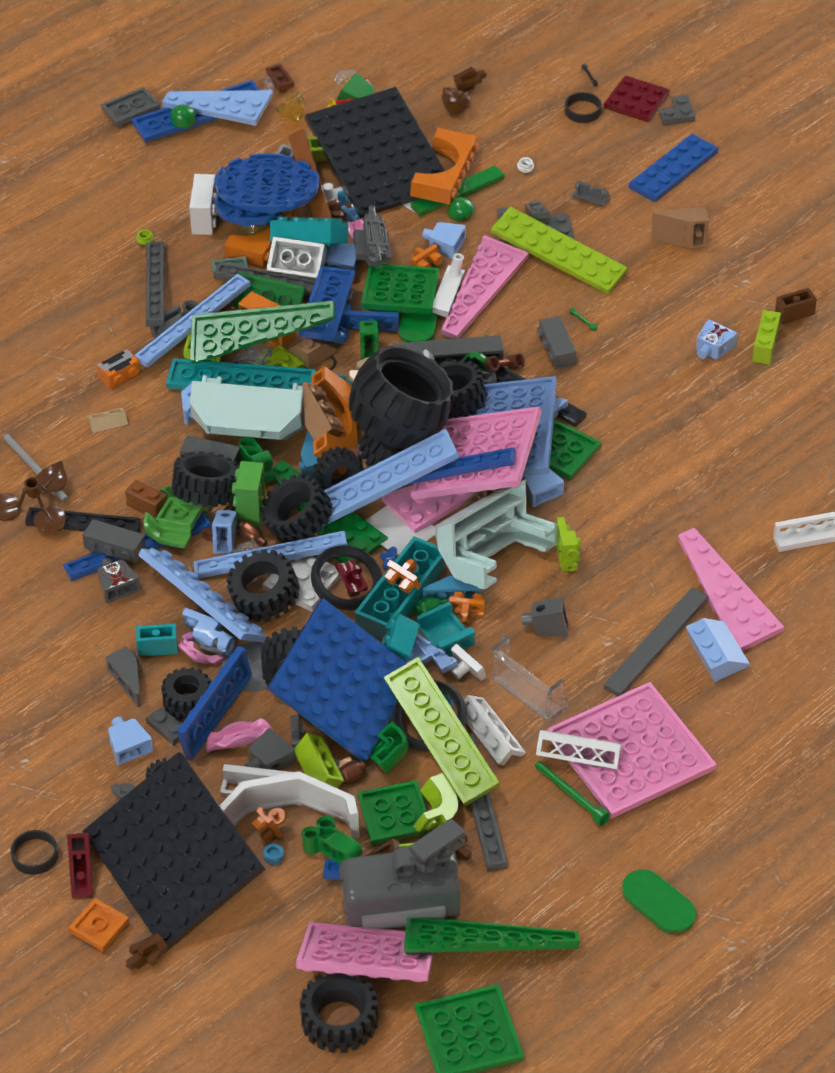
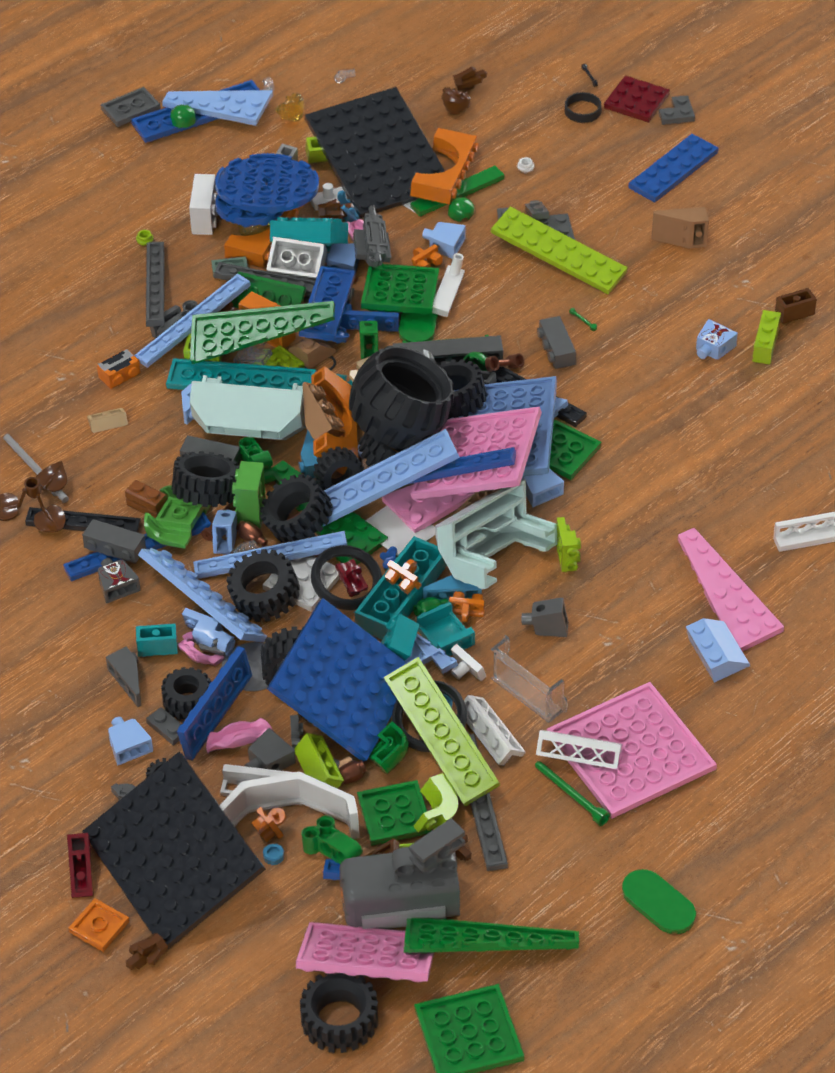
(36, 869): black tyre -> none
(280, 77): copper plate -> none
(302, 151): dark orange tile -> none
(353, 89): green torso -> none
(488, 274): bright pink wing -> none
(596, 195): dark grey hinge -> none
(656, 642): dark grey tile -> none

